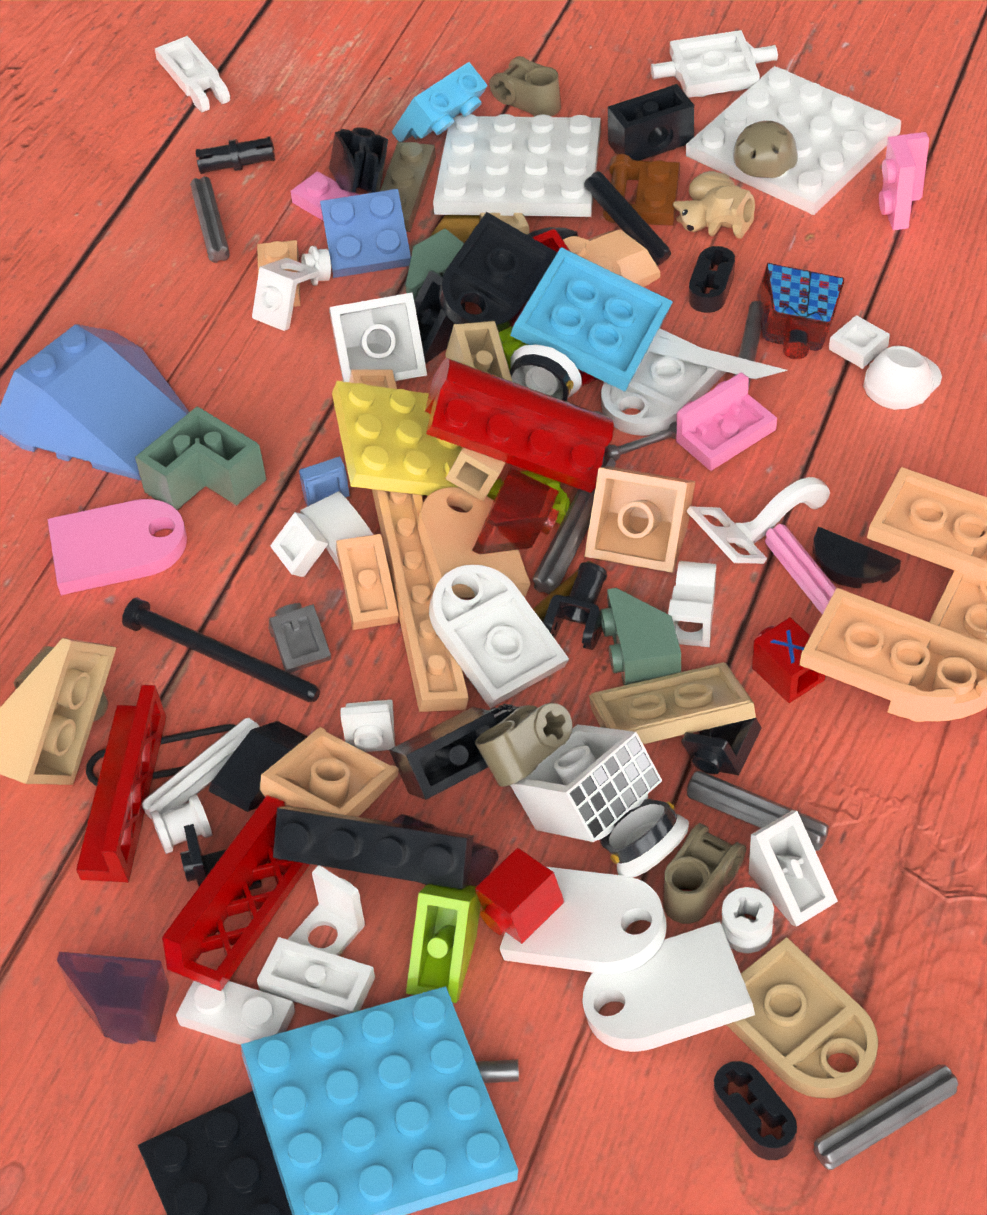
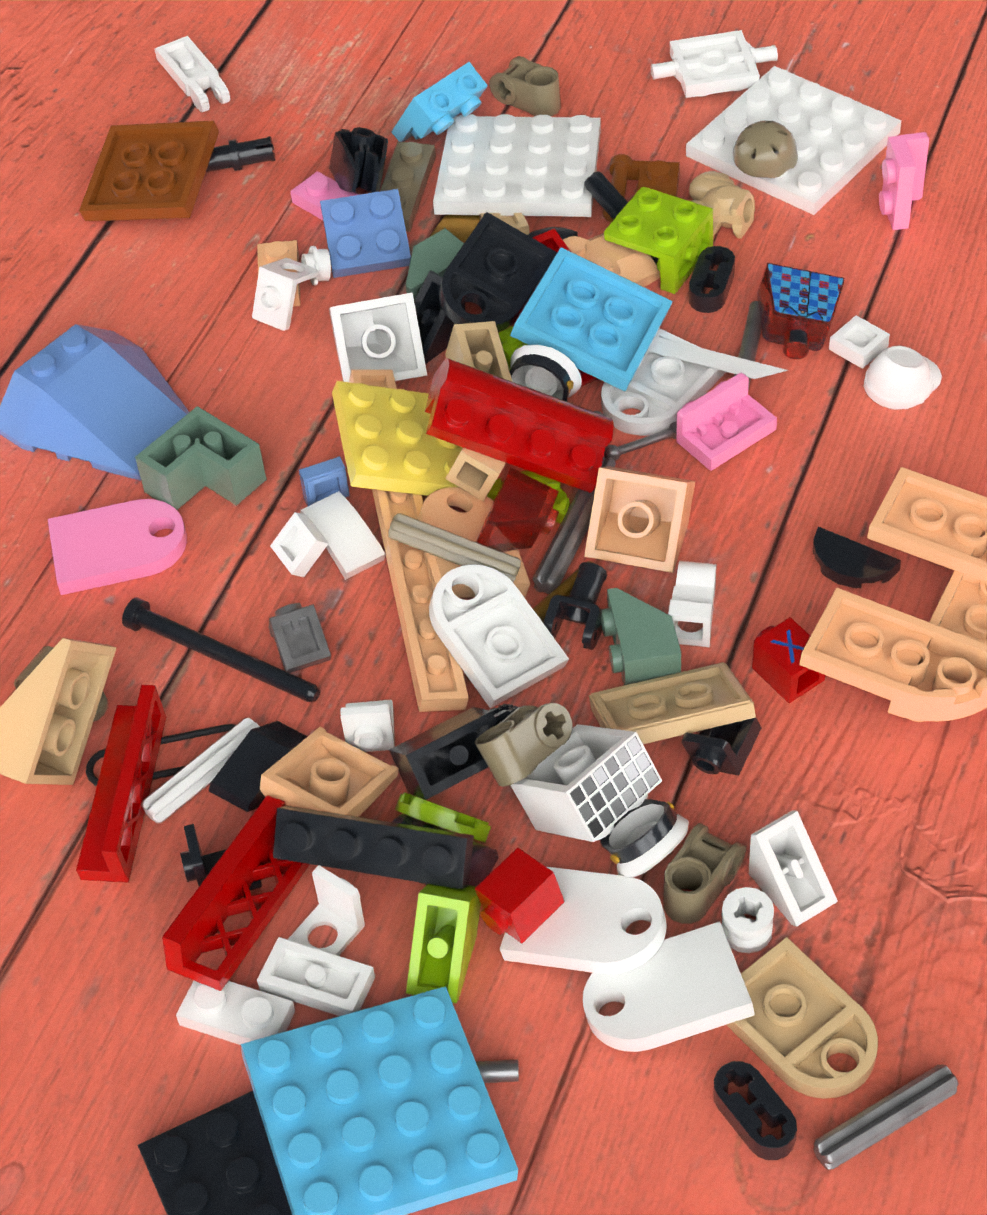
(118, 993): slope -> none
(149, 171): none -> dark orange plate
(171, 823): white bush -> none
(209, 219): flat silver axle -> none
(367, 581): light nougat plate -> none
(442, 816): none -> lime tile
(450, 546): none -> axle
(651, 123): black brick -> none
(665, 229): none -> lime bracket
(748, 805): flat silver axle -> none
(800, 566): bright pink axle -> none
(807, 490): white piece -> none

